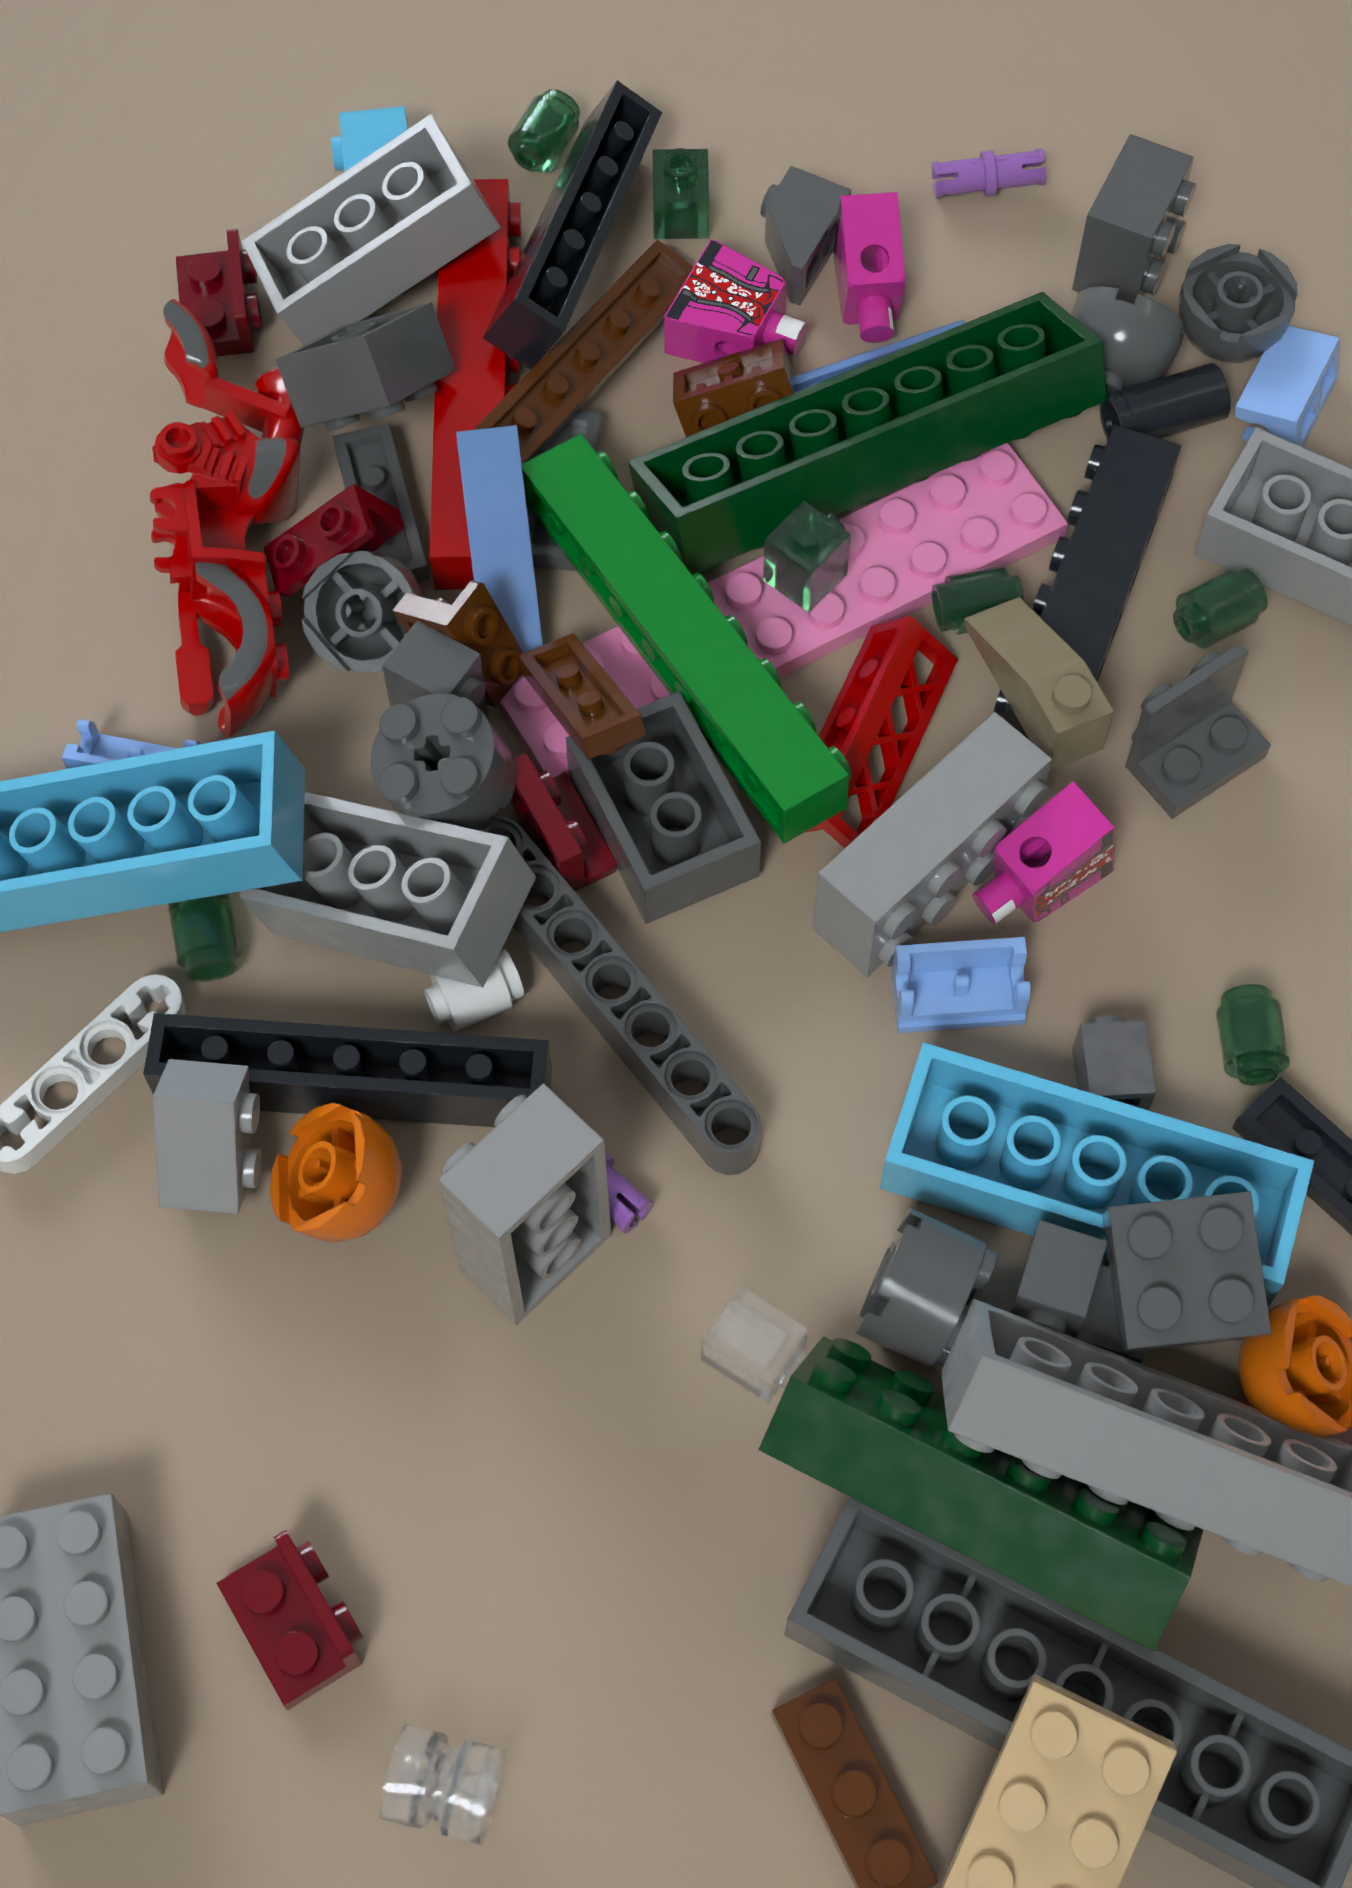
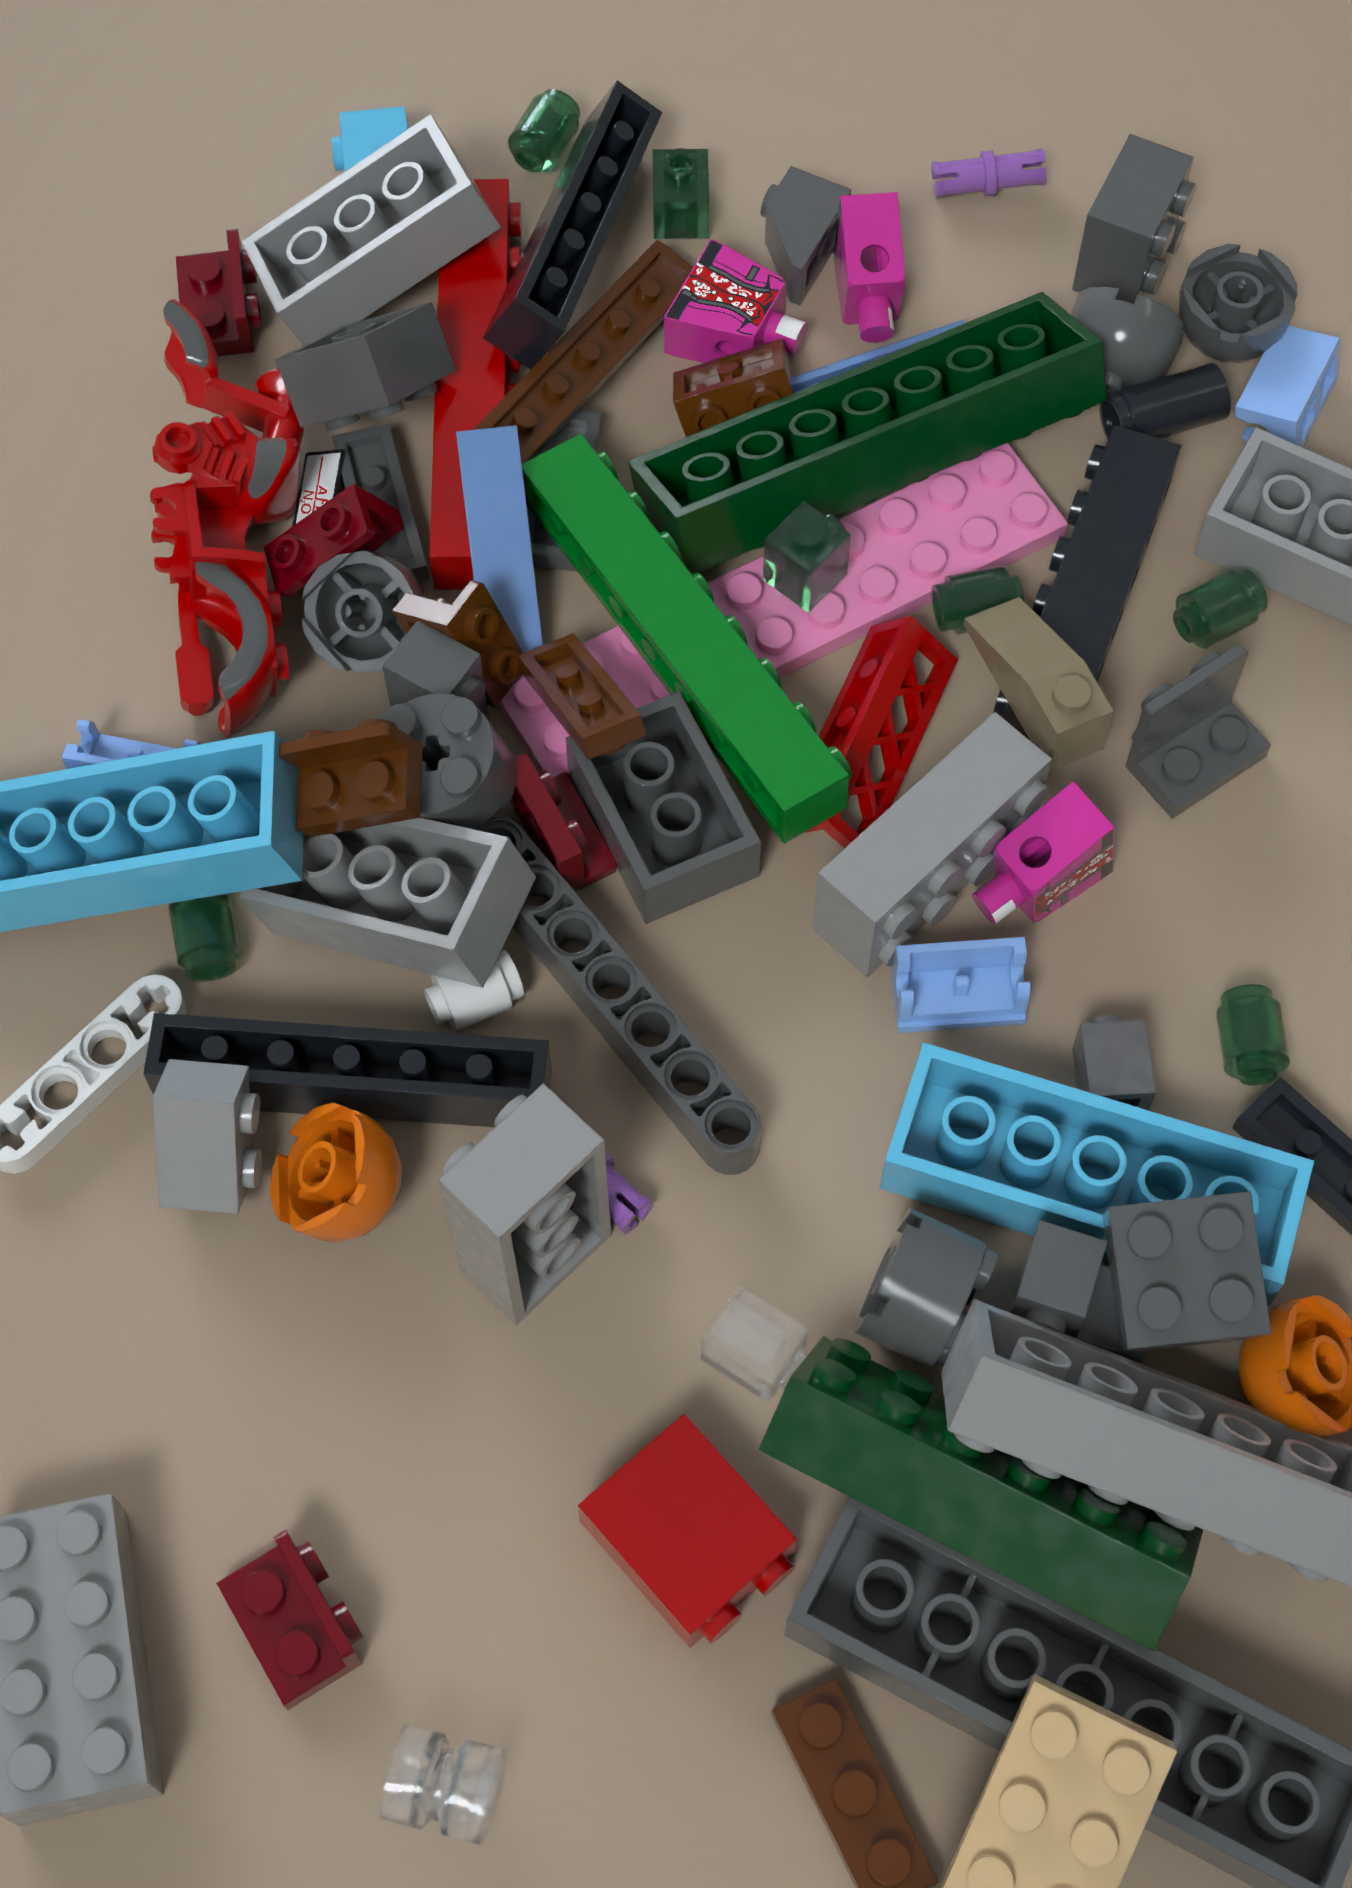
(318, 481): none -> white sticker
(355, 777): none -> reddish brown bracket
(689, 1532): none -> red brick

